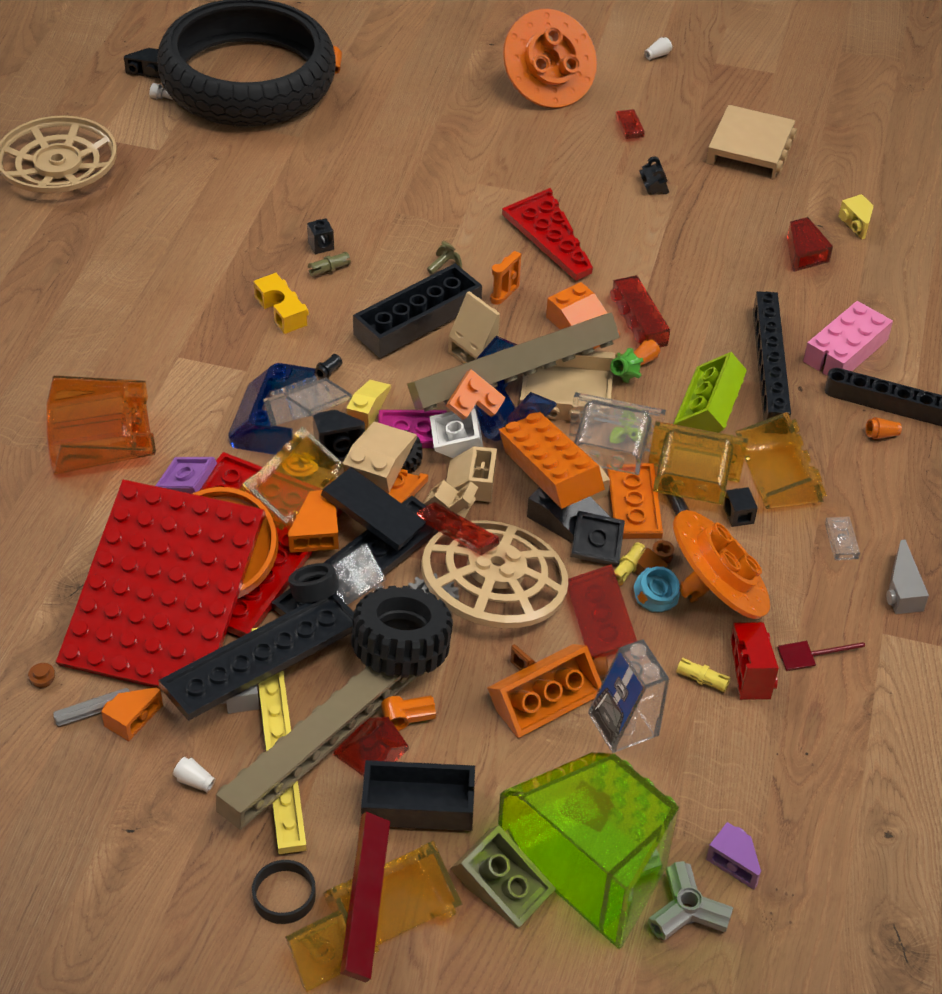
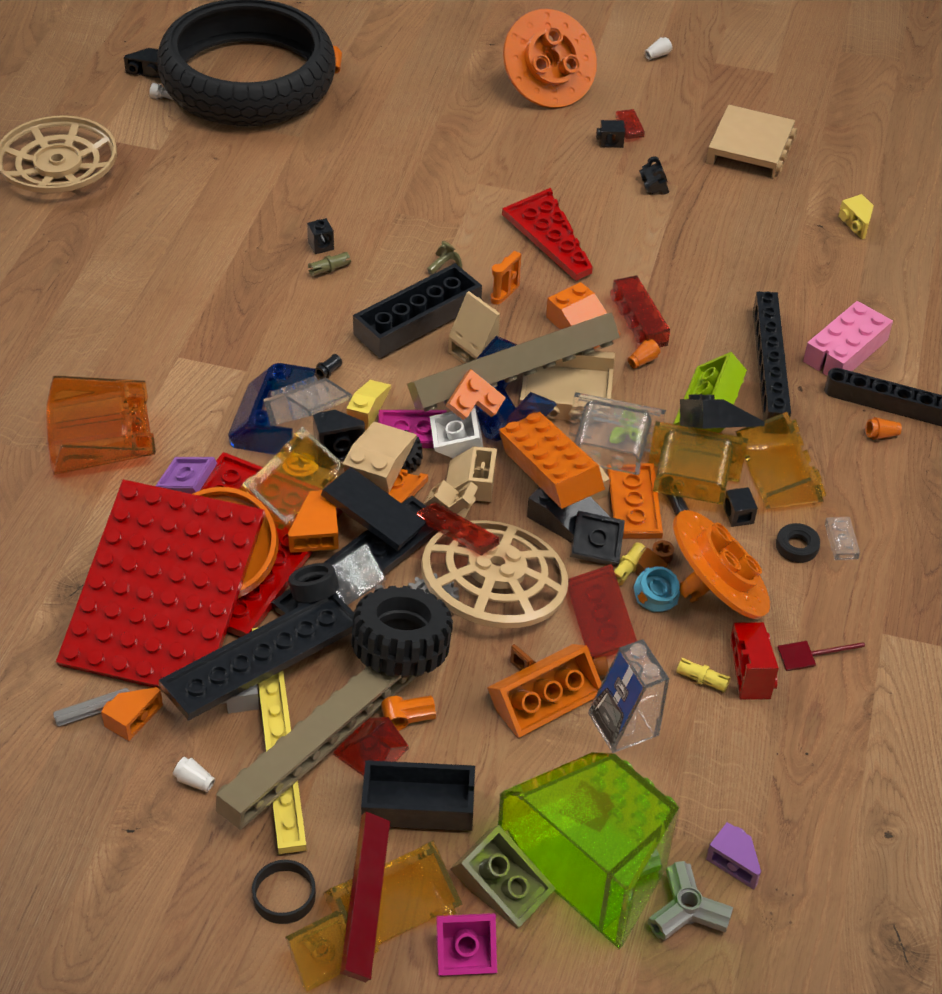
(41, 675): dark orange plate -> none
(288, 310): yellow arch -> none
(466, 944): none -> dark pink slope
(611, 133): none -> black brick
(626, 365): bright green rock -> none
(708, 412): none -> black slope
(795, 554): none -> black tyre
(807, 245): clear red slope -> none
(906, 586): light grey slope -> none

